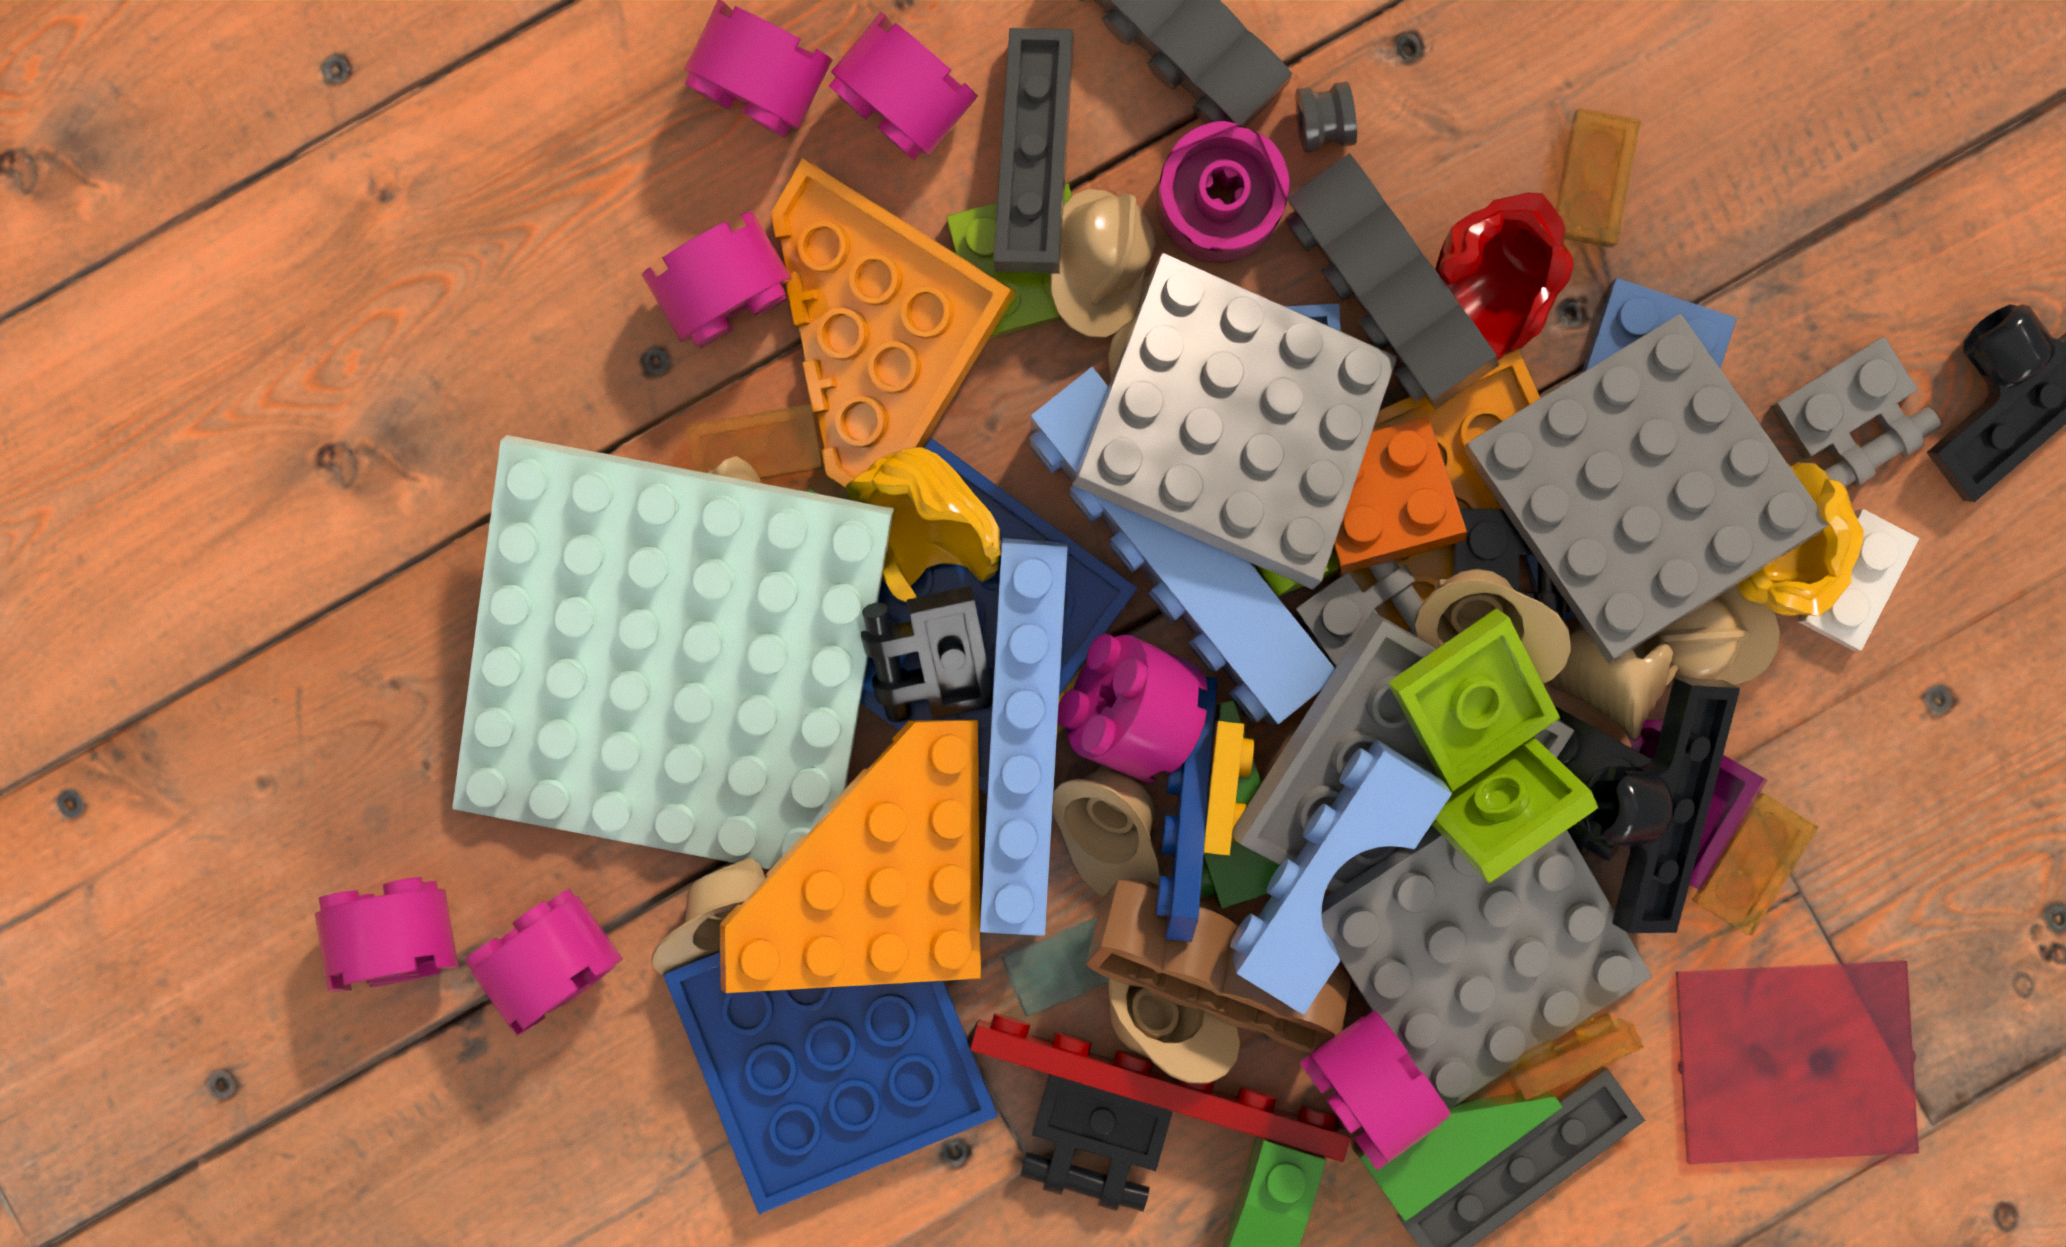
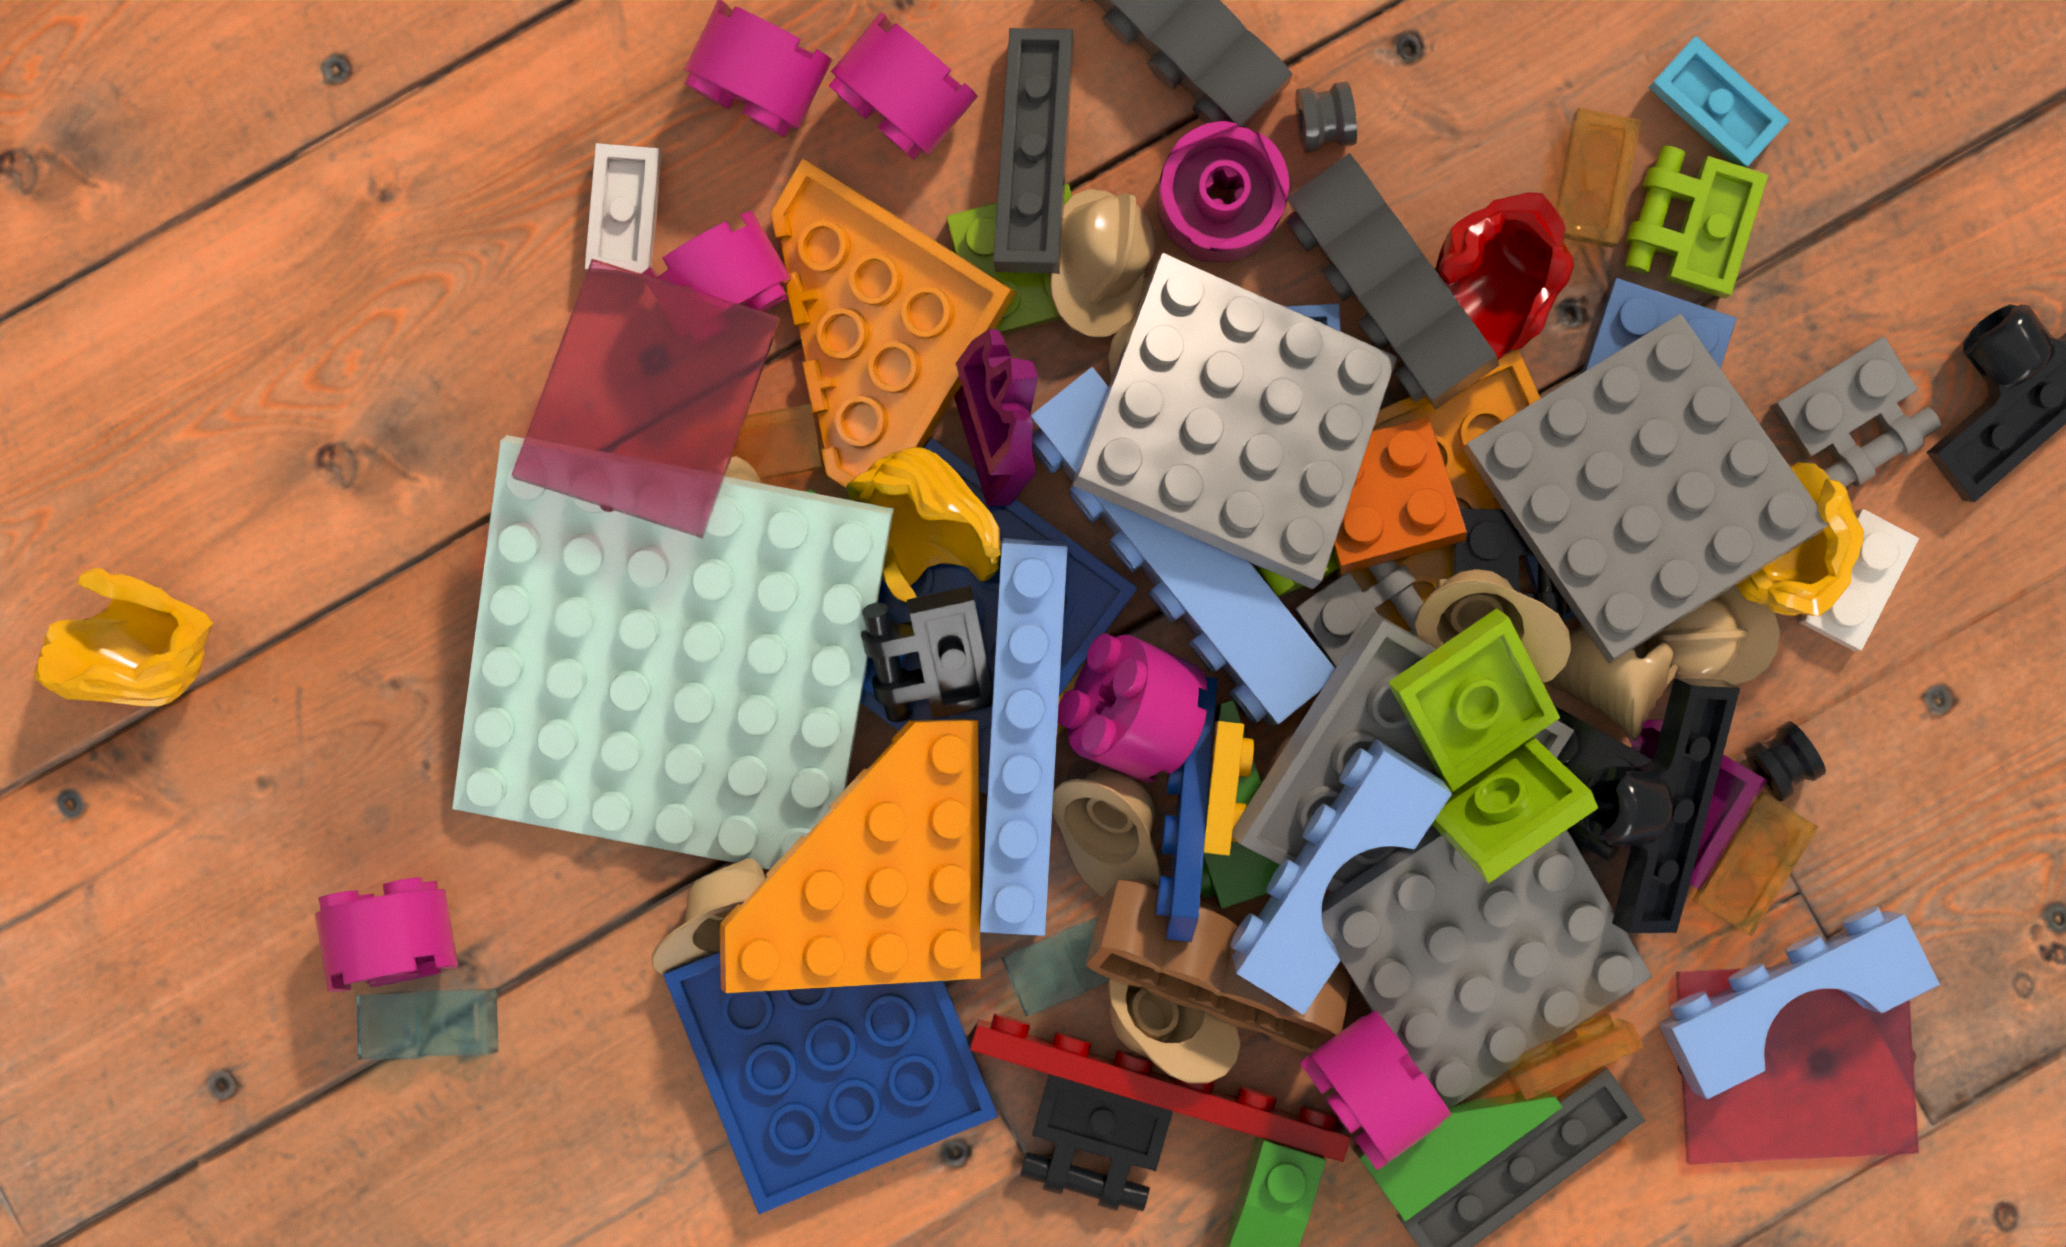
(129, 654): none -> yellow hair
(427, 1023): none -> clear light blue slope
(543, 961): dark pink brick -> none
(624, 206): none -> white plate
(646, 398): none -> clear pink piece
(997, 415): none -> magenta plate
(1714, 228): none -> lime plate
(1718, 103): none -> medium azure plate
(1724, 1036): none -> light blue arch
(1785, 760): none -> black wheel

